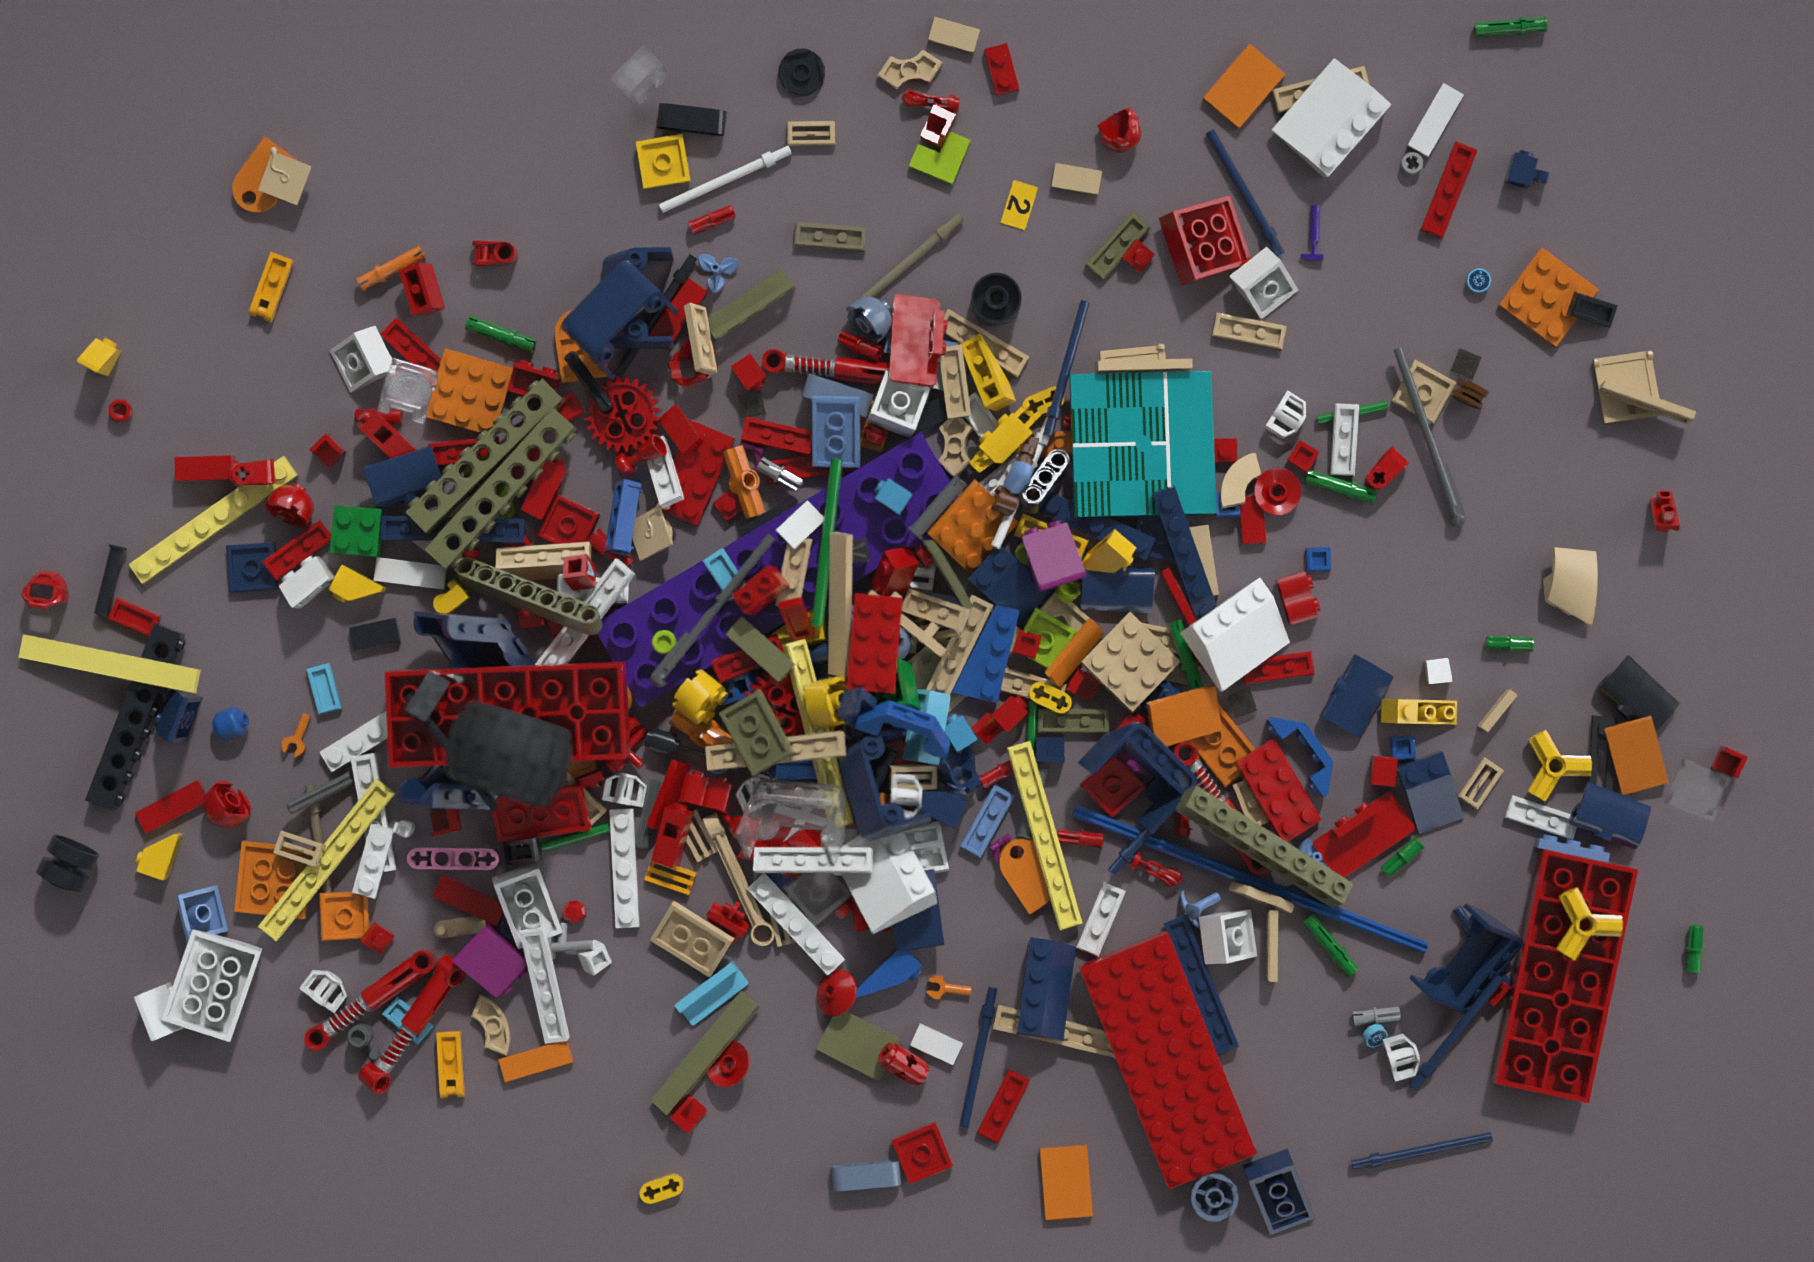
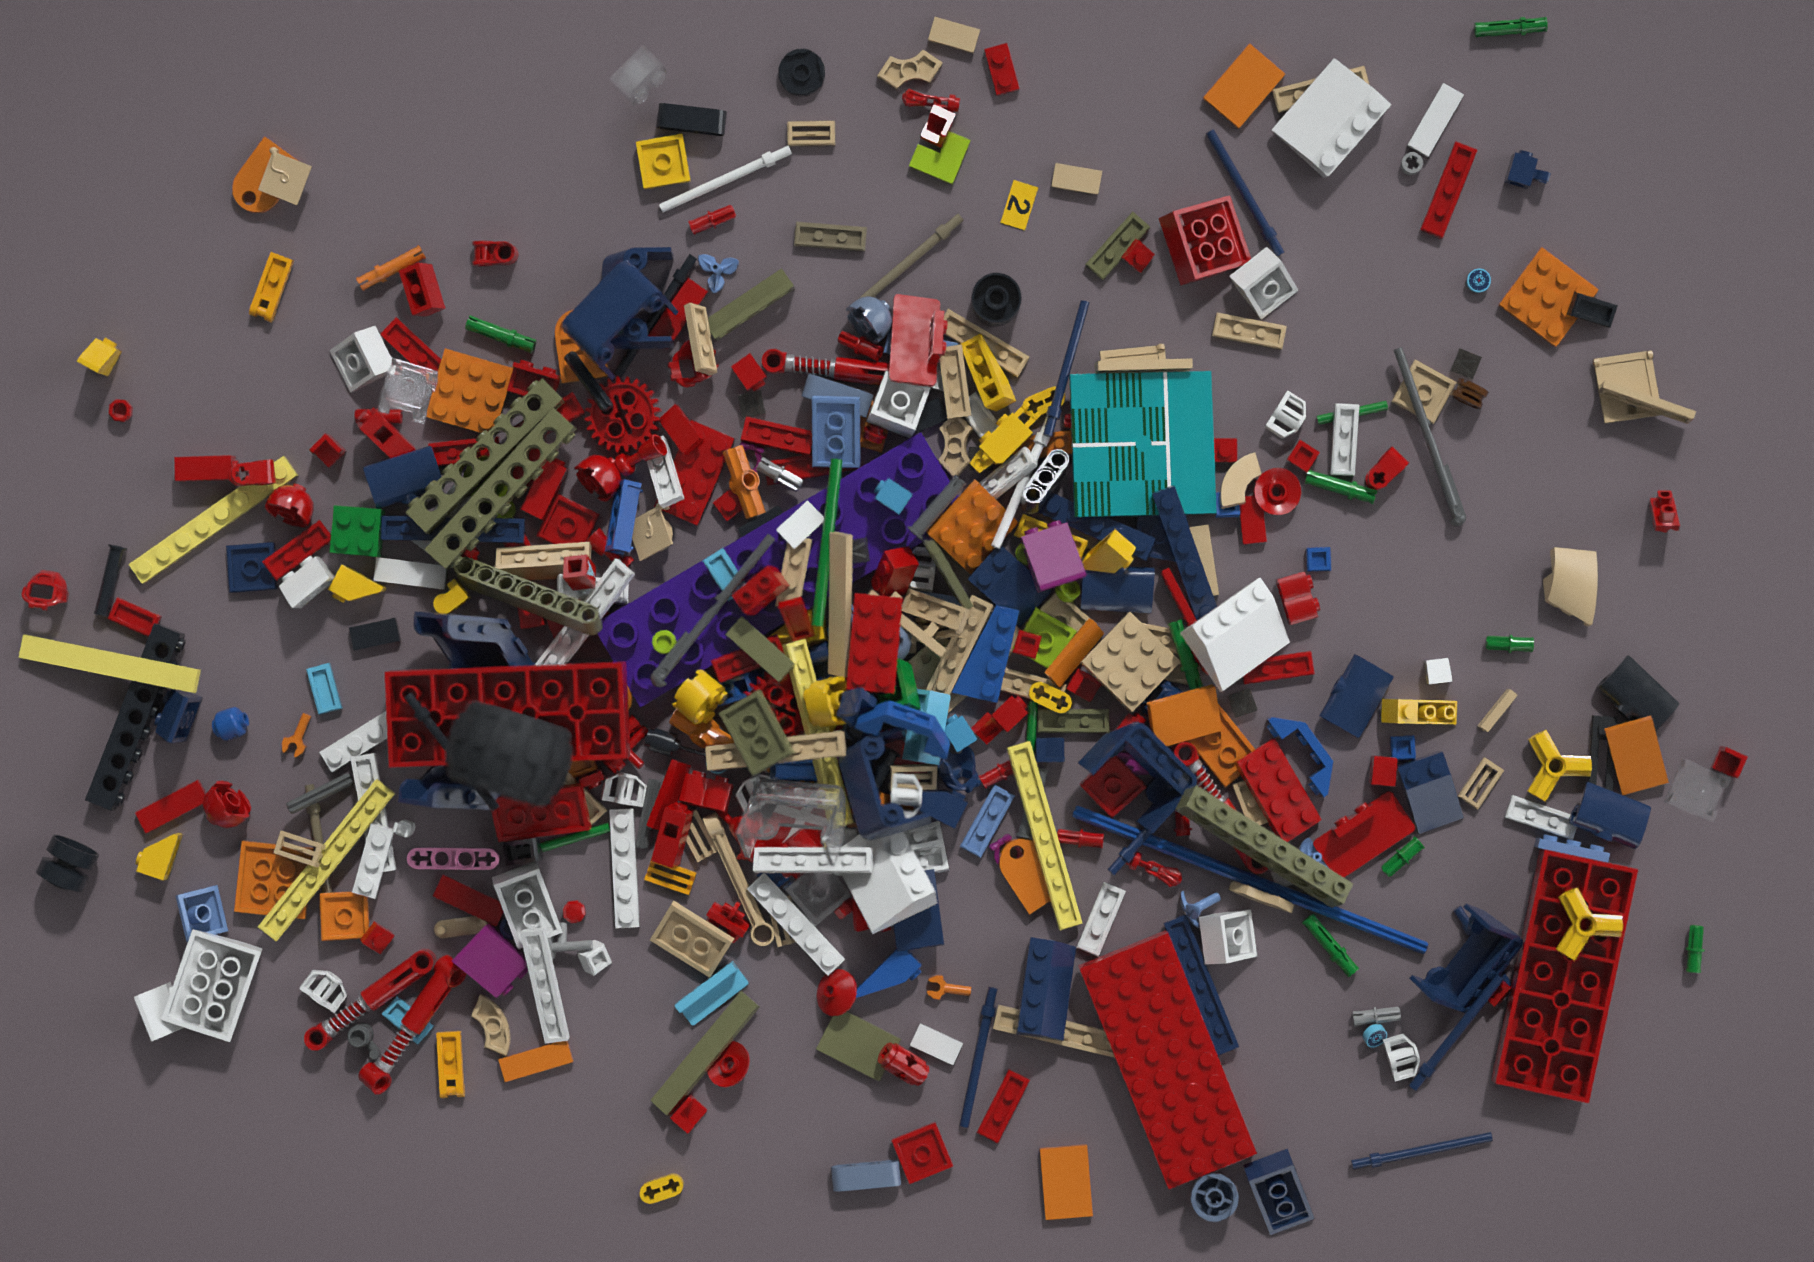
(427, 697): black tile -> none
(445, 821): red panel -> none
(599, 475): none -> red cylinder
(923, 555): red tile -> none
(1016, 479): piece -> none
(1120, 131): red hair -> none
(1272, 946): tan tile -> none
(1314, 234): dark purple piece -> none

